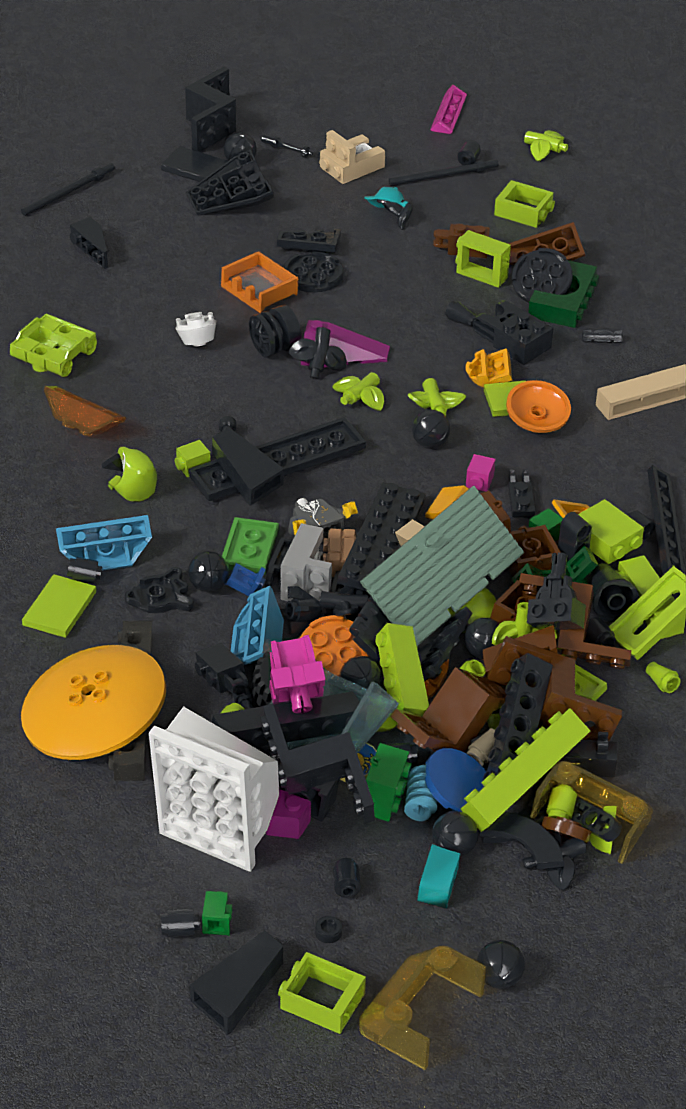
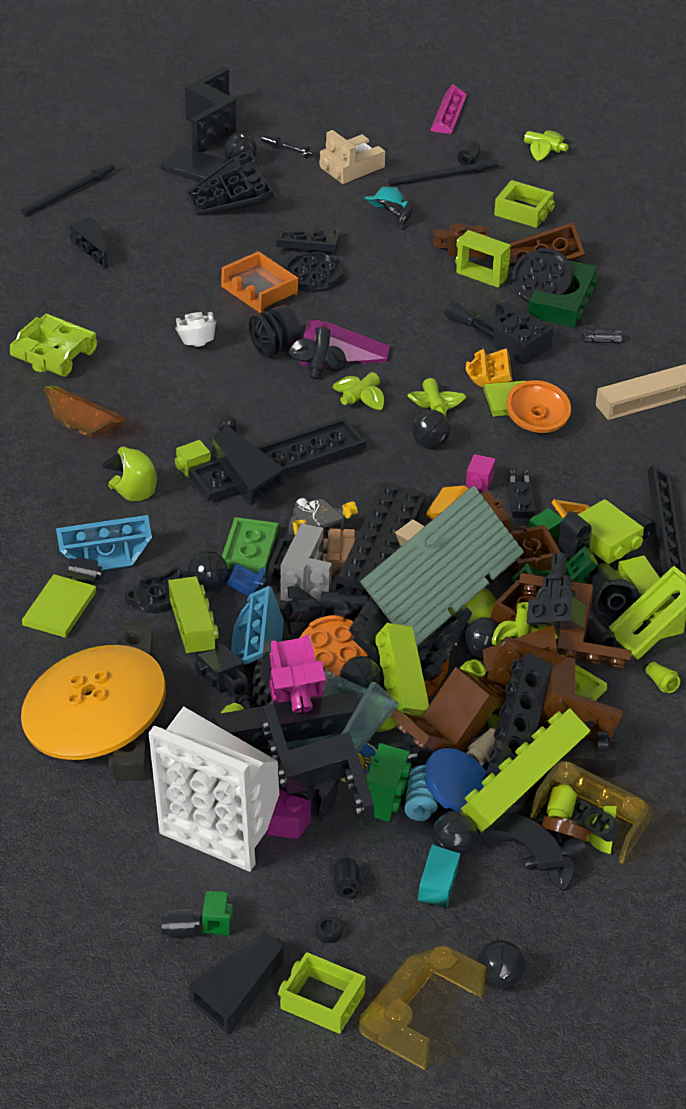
(193, 614): none -> lime brick

